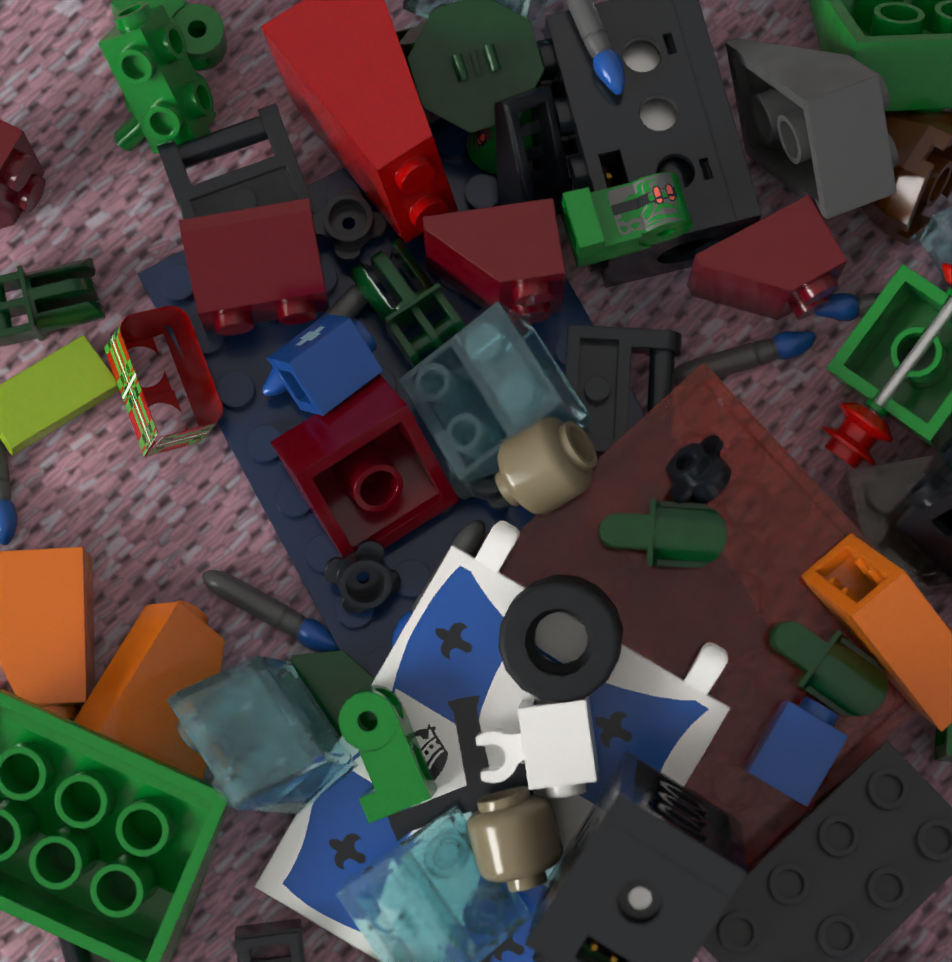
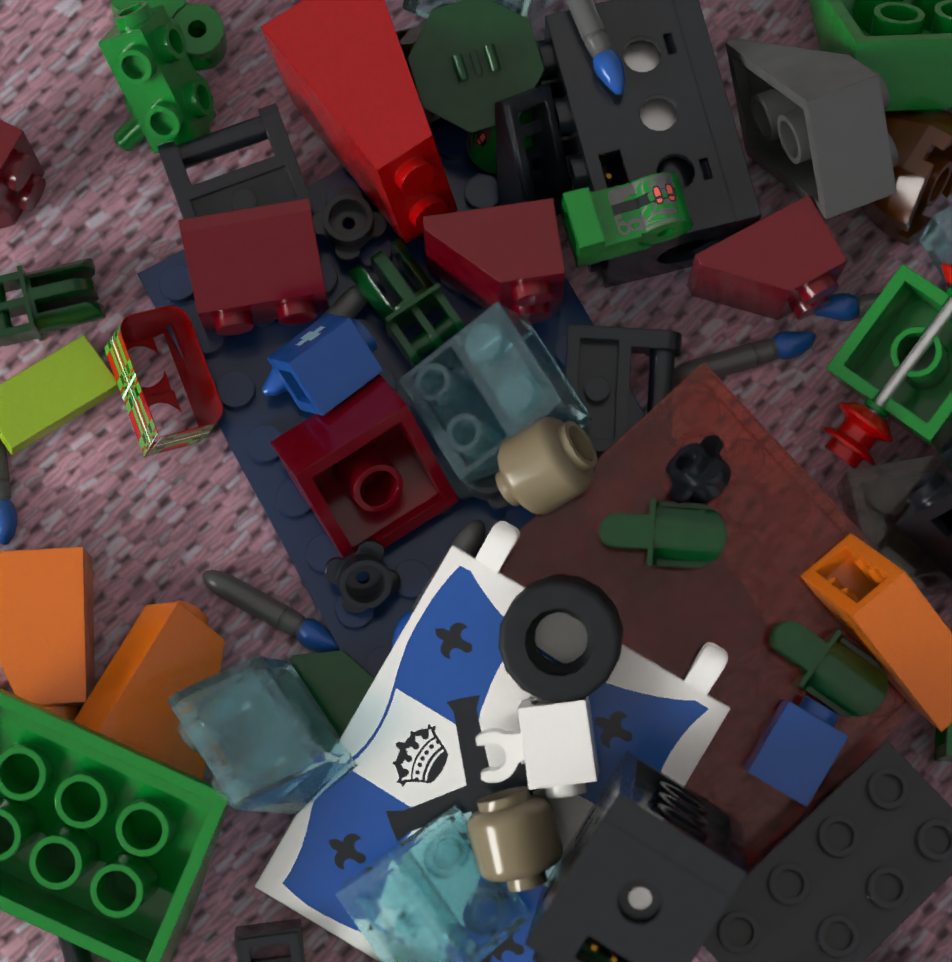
(389, 749): green leg -> none

